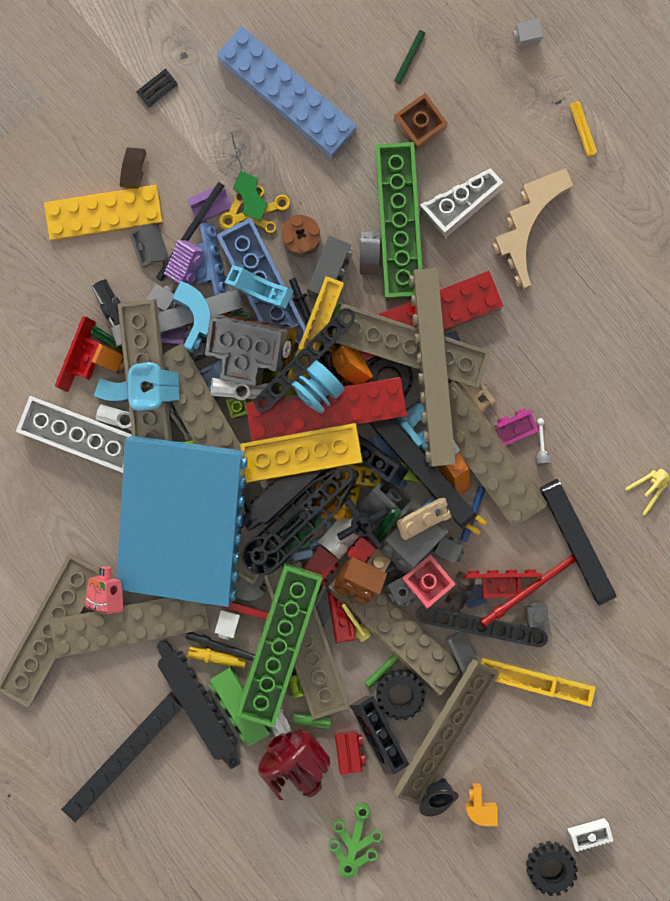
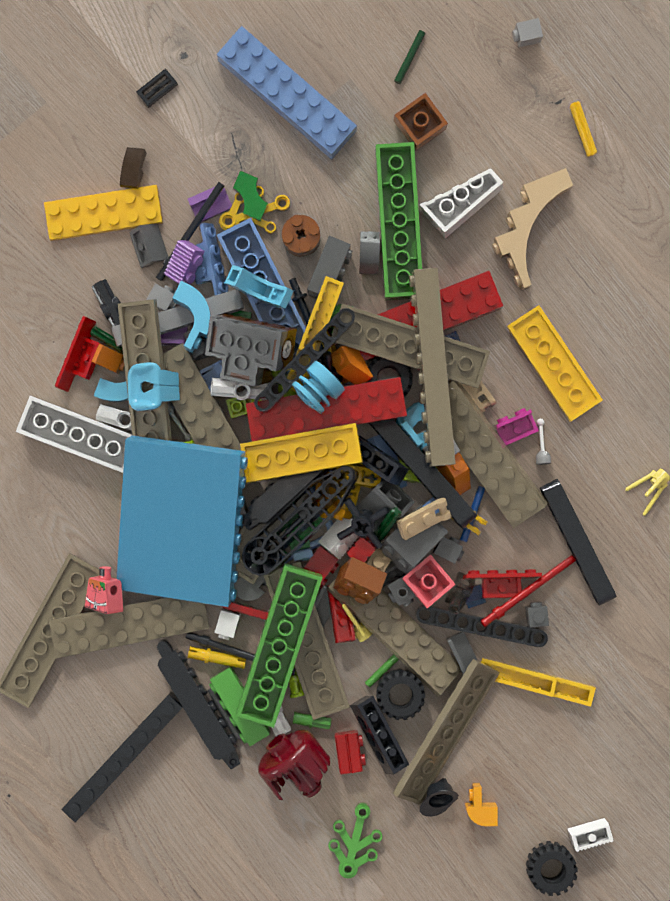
(554, 363): none -> yellow plate

